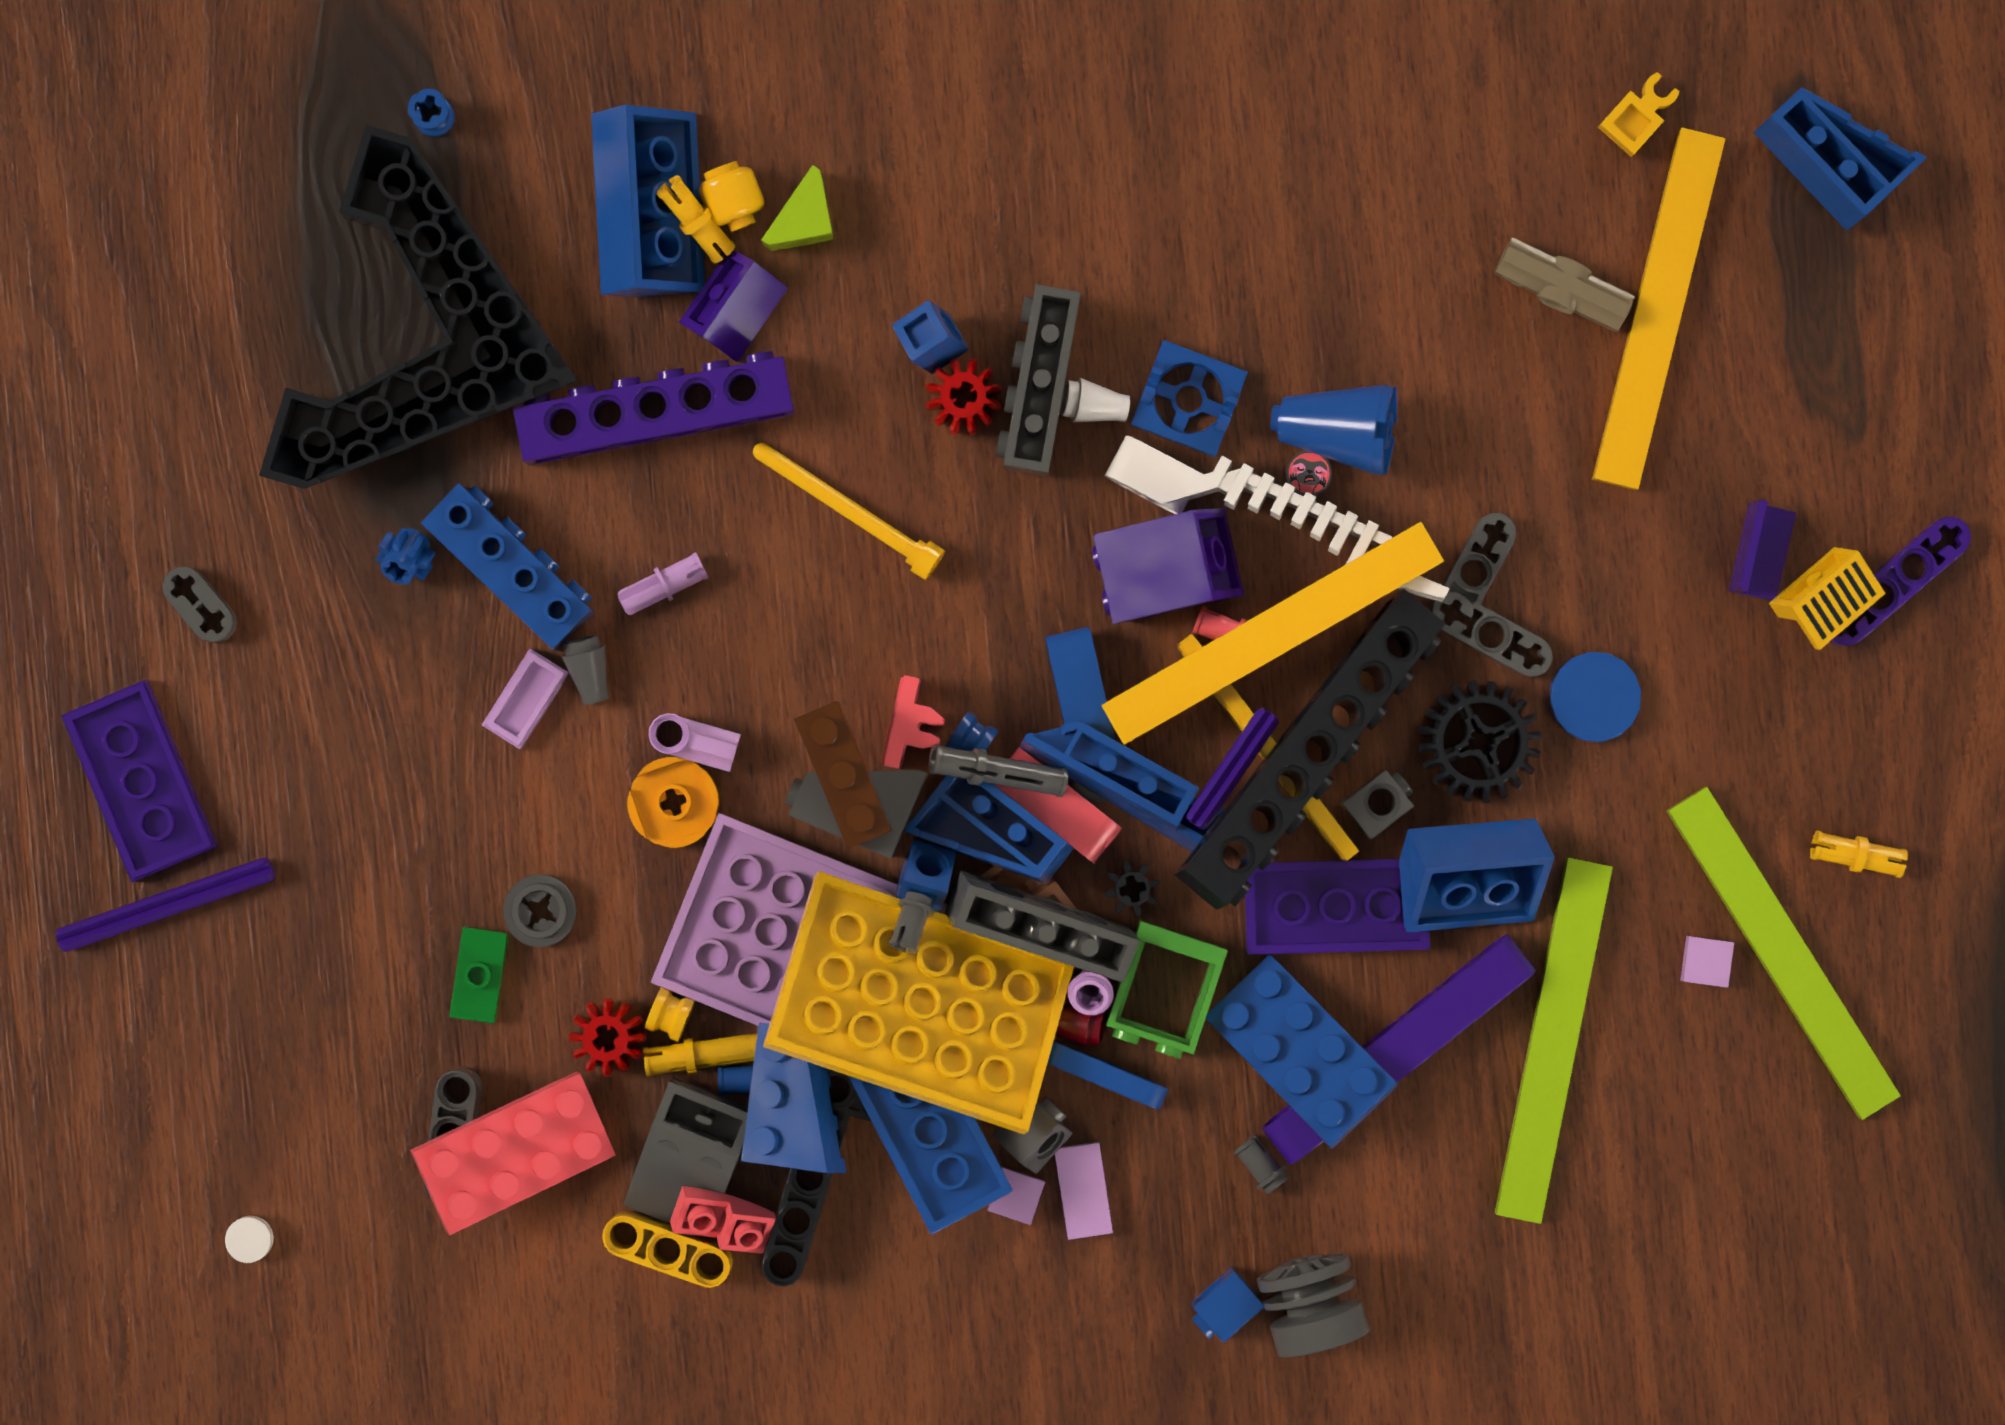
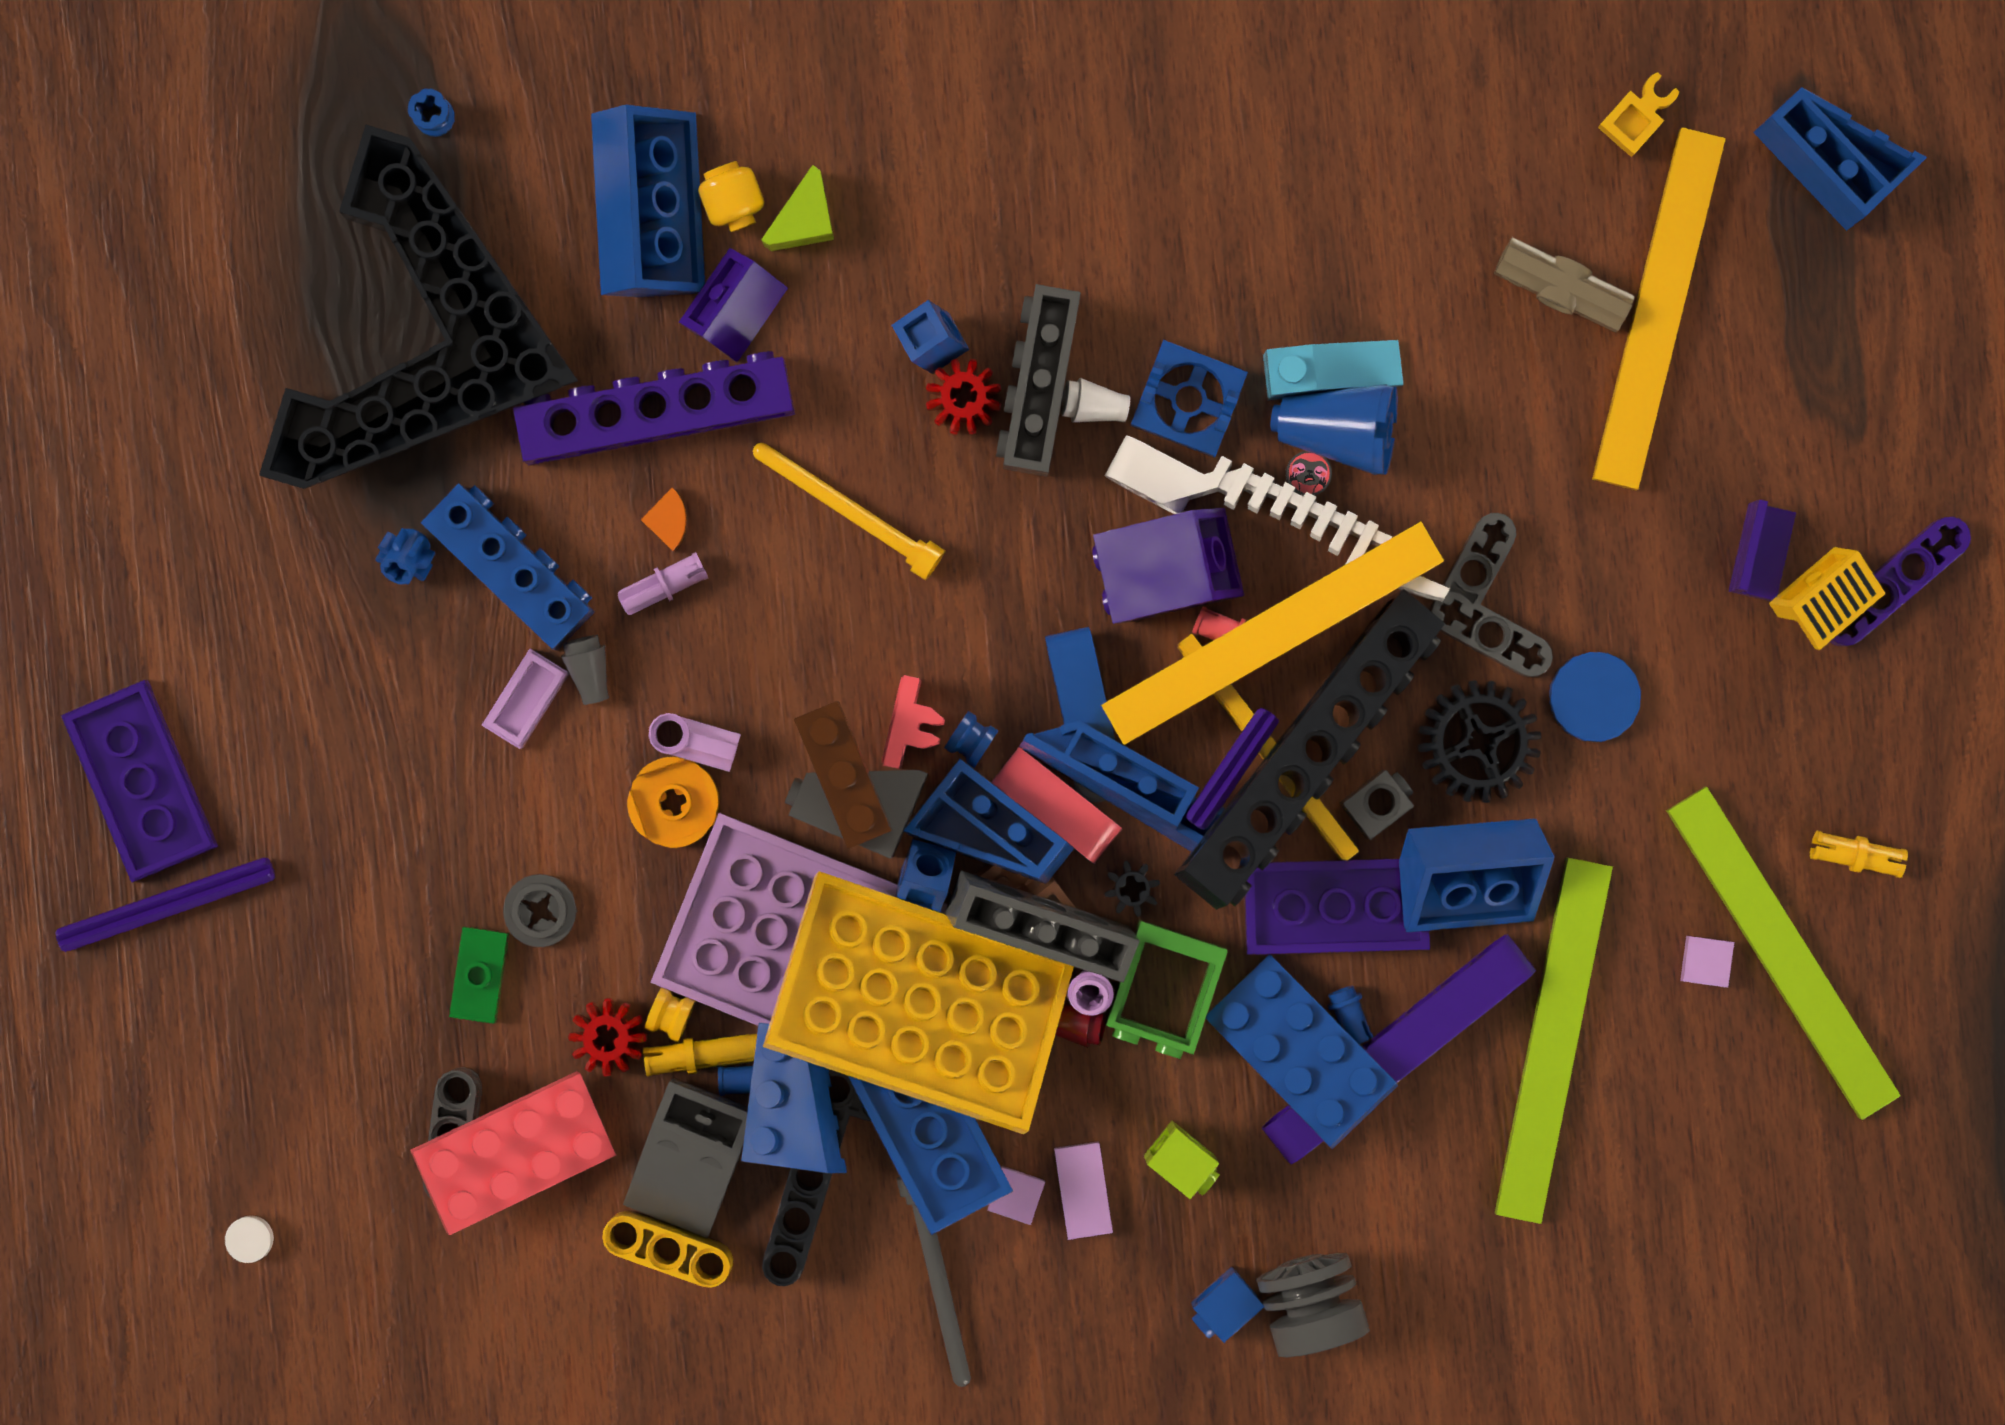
(192, 612): dark grey beam -> none
(668, 519): none -> orange tile
(695, 219): yellow pin -> none
(731, 1220): coral slope -> none
(911, 922): dark grey pin -> none
(942, 1296): none -> dark grey piece
(980, 768): dark grey pin -> none
(1041, 1141): dark grey brick -> none
(1107, 1075): blue beam -> none
(1182, 1161): none -> lime brick
(1261, 1165): dark grey pin -> none
(1331, 367): none -> medium azure slope
(1350, 1013): none -> blue pin

